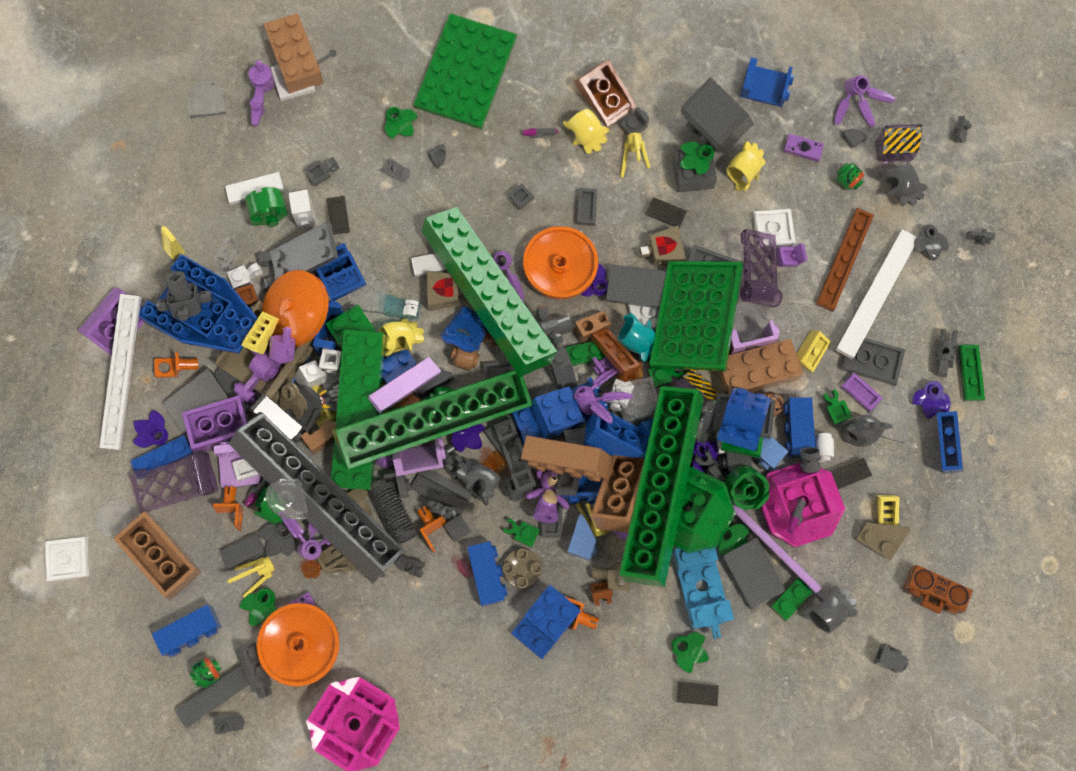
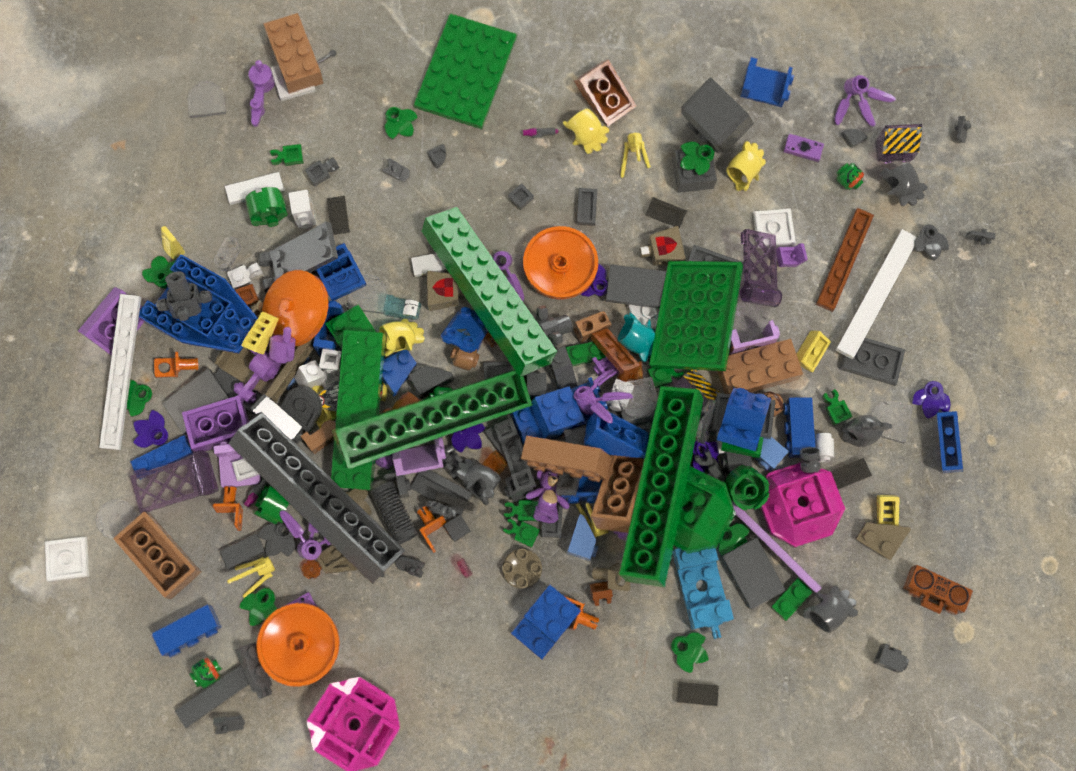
(135, 402): none -> green plate
(158, 272): none -> green plate
(287, 499): clear tile -> none
(290, 155): none -> green plate
(293, 399): dark tan plate -> none
(404, 385): lavender tile -> none
(487, 573): blue brick -> none
(524, 511): none -> green plate
(536, 384): none -> dark grey brick
(636, 122): dark grey bracket -> none
(645, 427): blue tile -> none
(797, 517): piece -> none
(861, 392): medium lavender tile -> none
(946, 361): dark grey hinge -> none
(971, 373): green tile -> none

